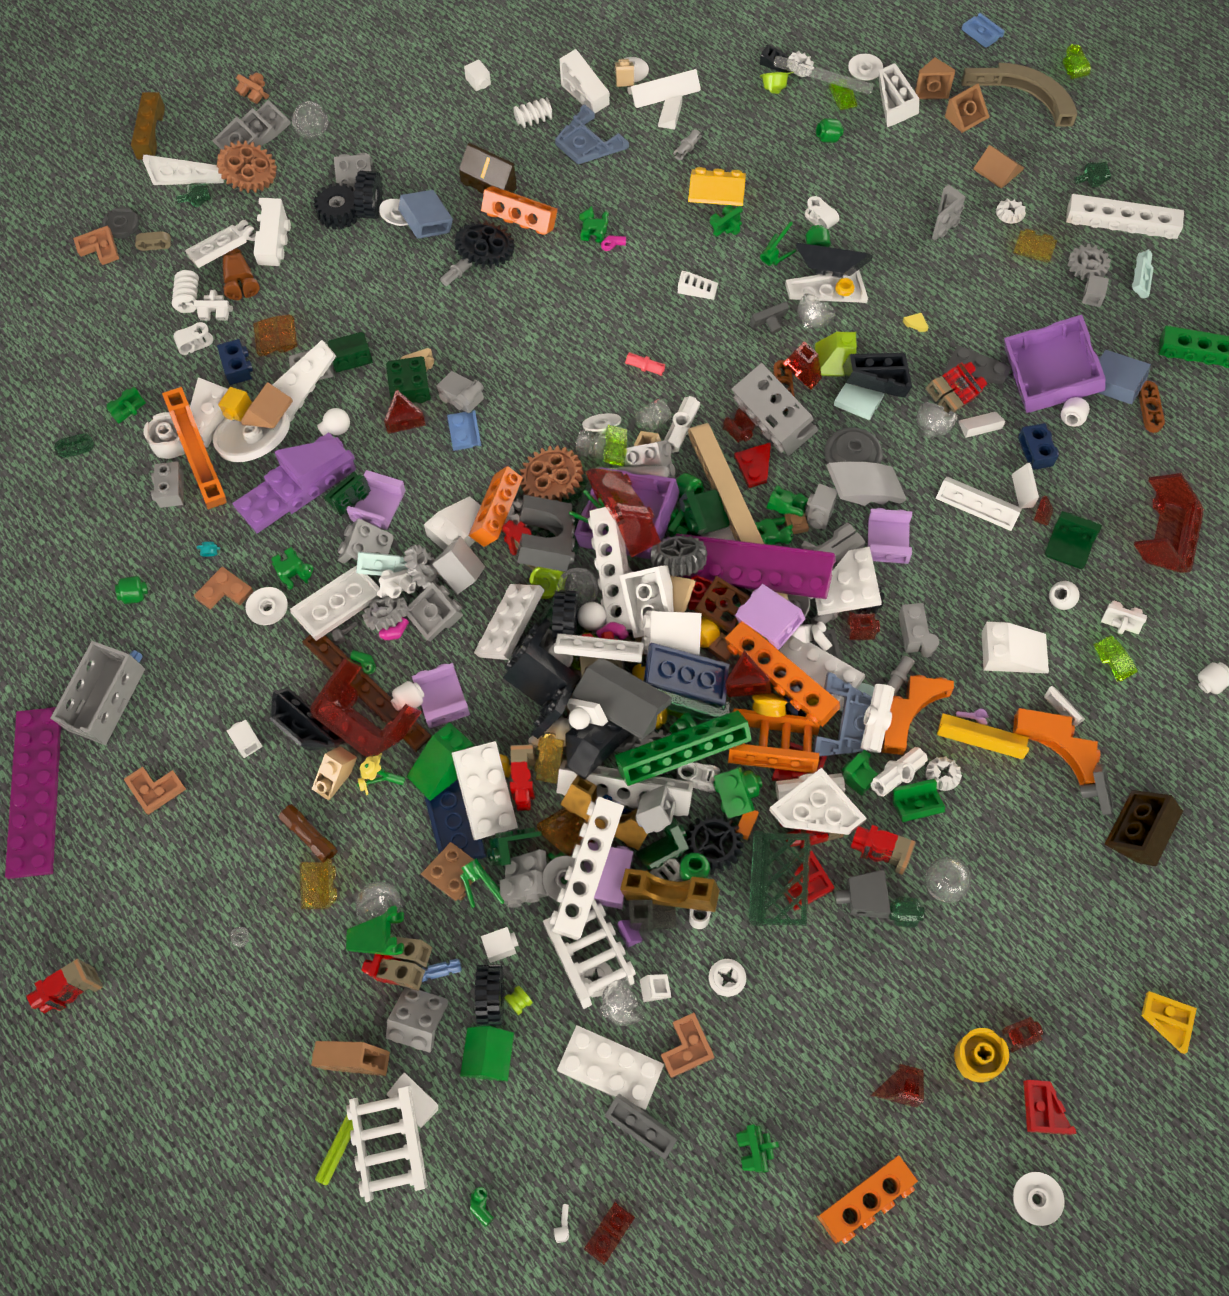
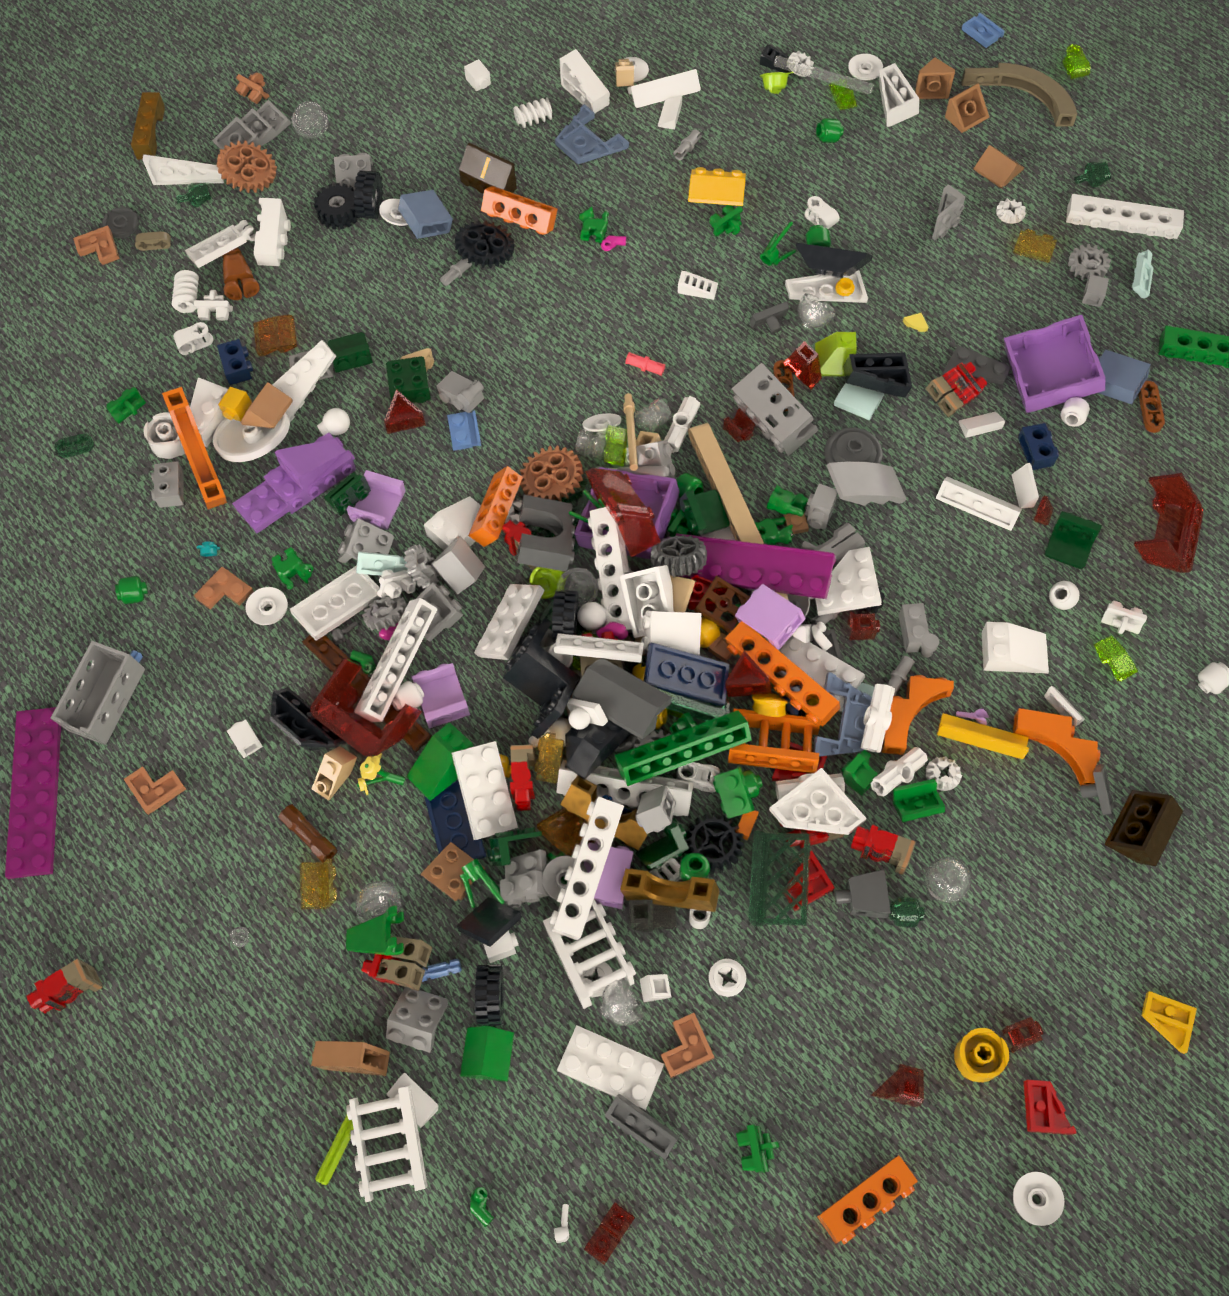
(395, 660): none -> white brick
(489, 921): none -> black tile
(518, 1000): lime wheel -> none
(629, 409): none -> tan bar
(629, 935): medium lavender slope -> none
(754, 464): red wing -> none
(889, 535): lavender panel -> none
(935, 421): clear cylinder -> none

